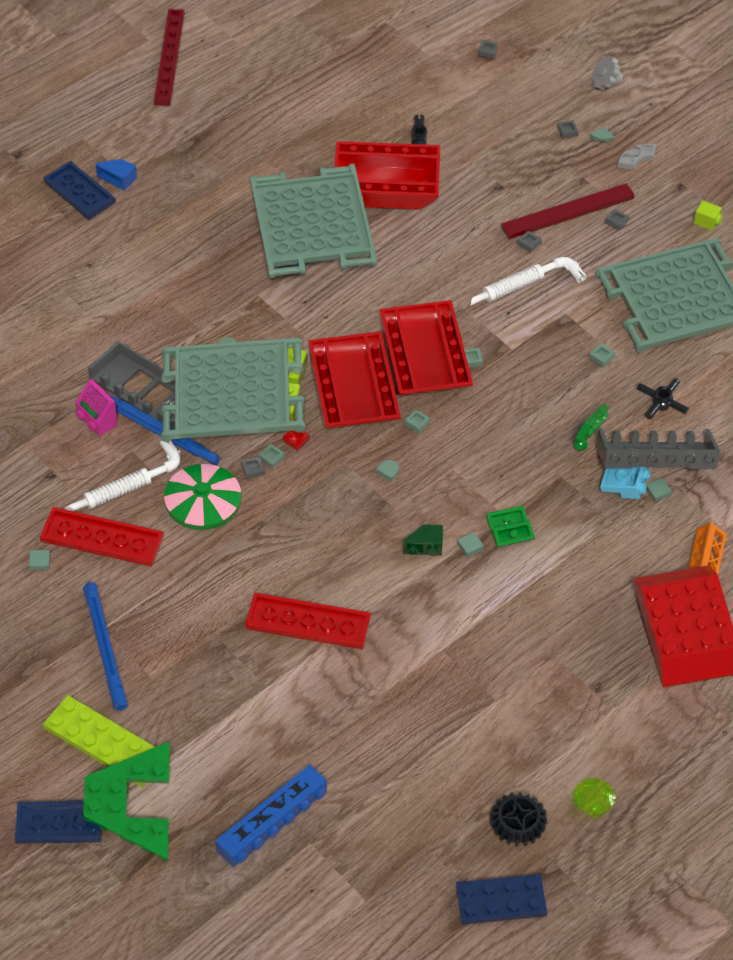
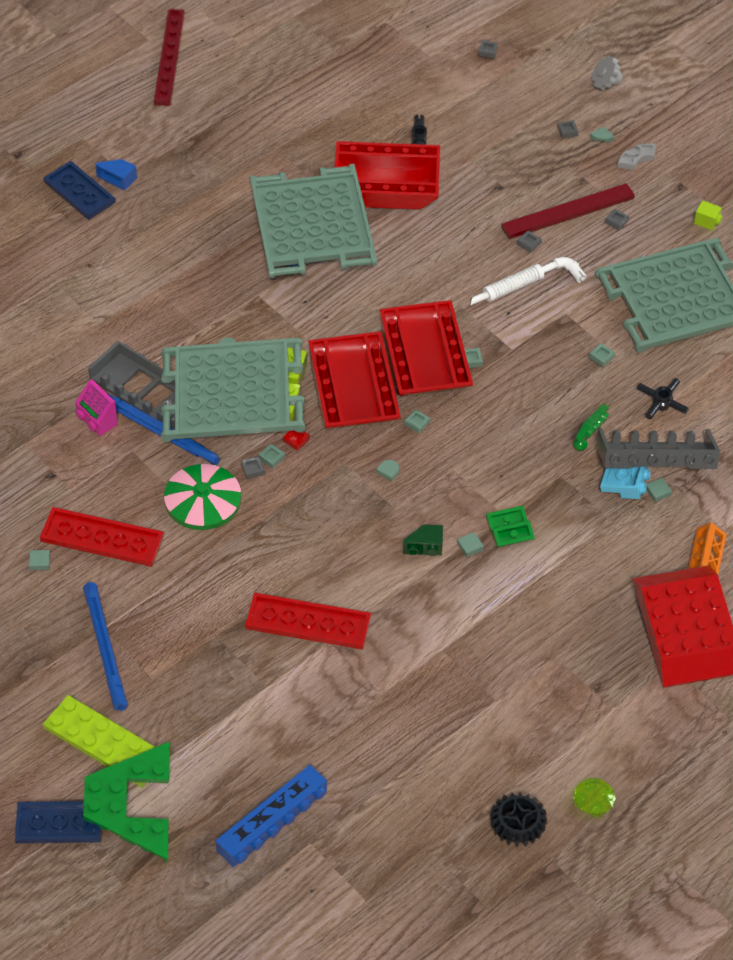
(129, 482): white piece -> none
(501, 899): dark blue plate -> none

